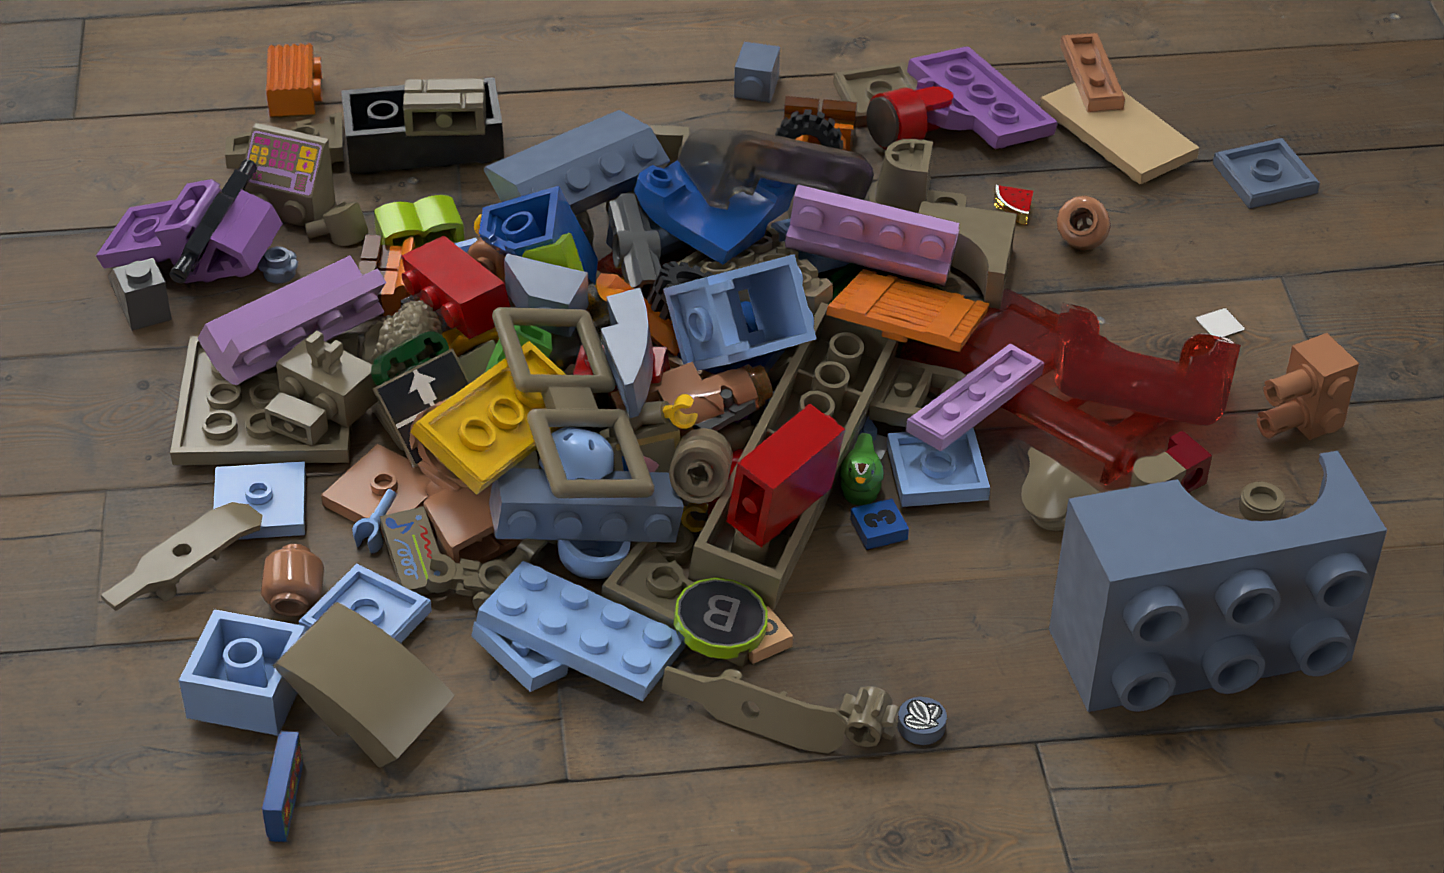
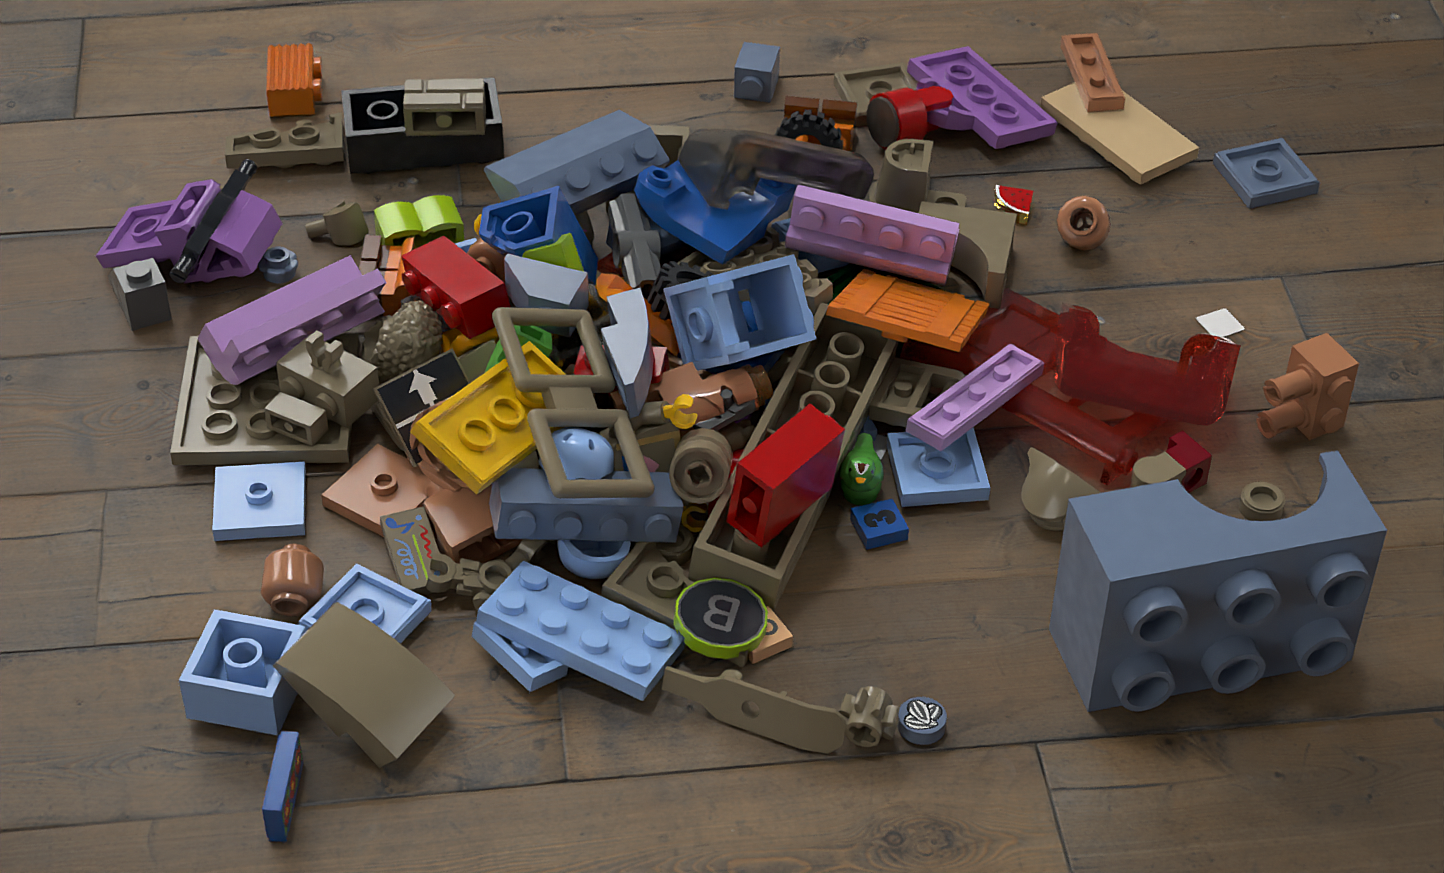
(200, 540): piece -> none
(291, 173): dark tan slope -> none
(371, 526): light blue hand -> none
(405, 353): dark green beam -> none

